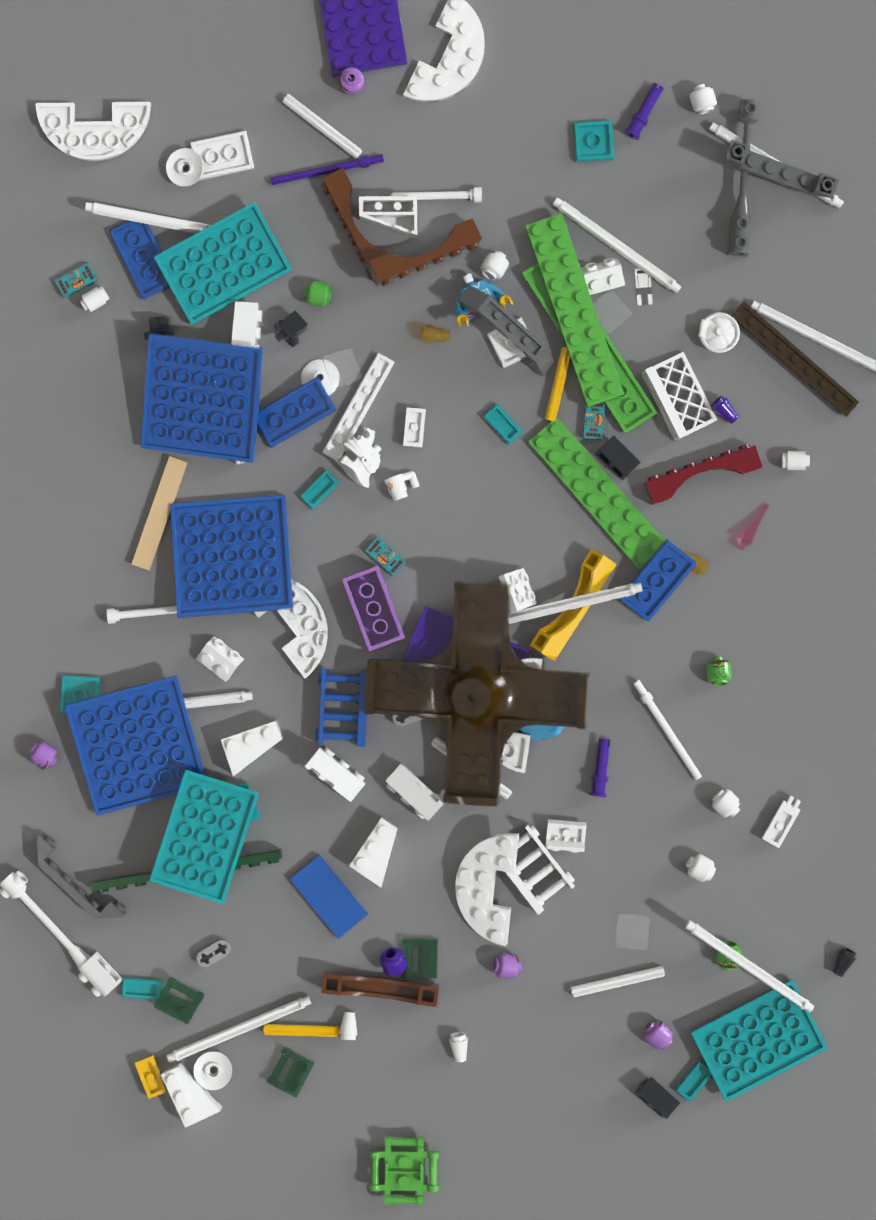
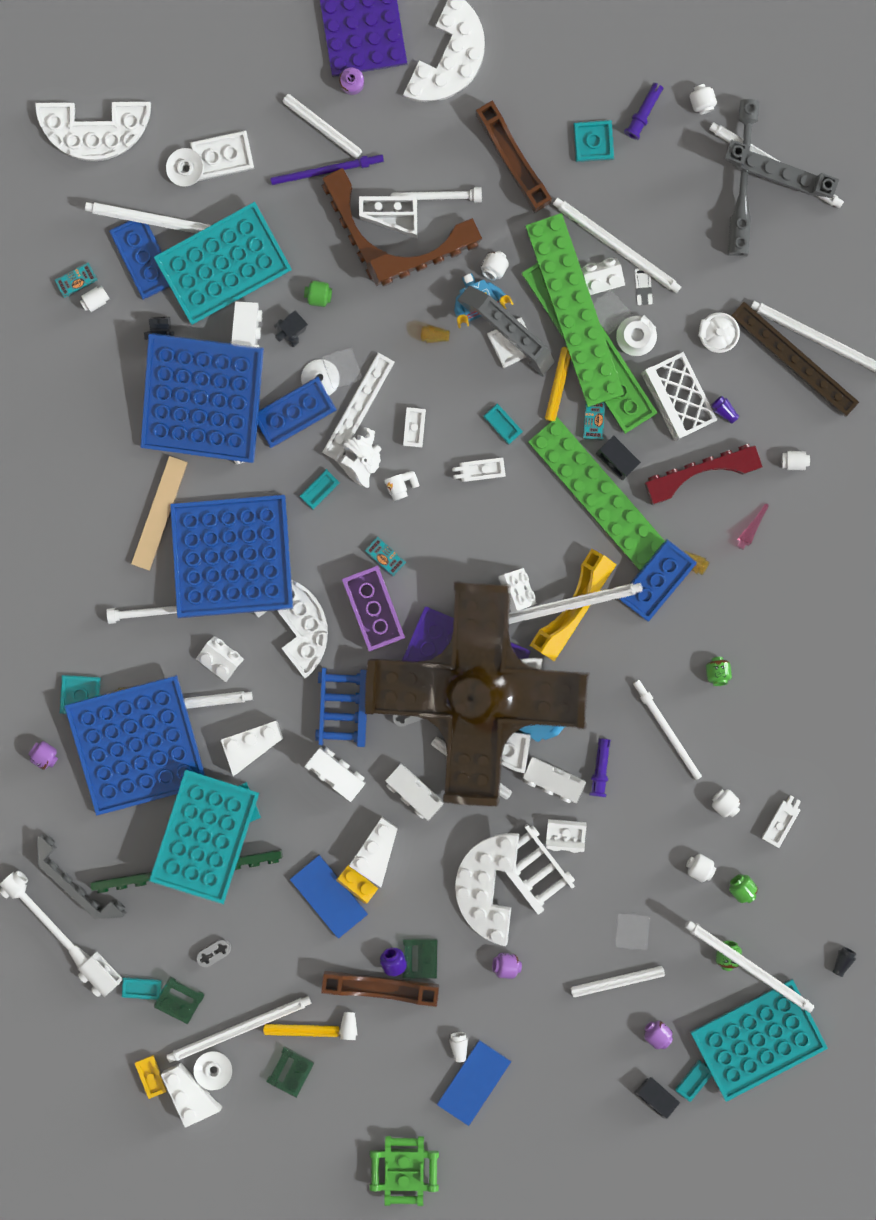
(357, 884): none -> yellow plate
(474, 1082): none -> blue tile
(480, 470): none -> white hinge
(512, 156): none -> reddish brown arch
(553, 780): none -> white wedge
(636, 335): none -> white piece
(743, 888): none -> bright green head

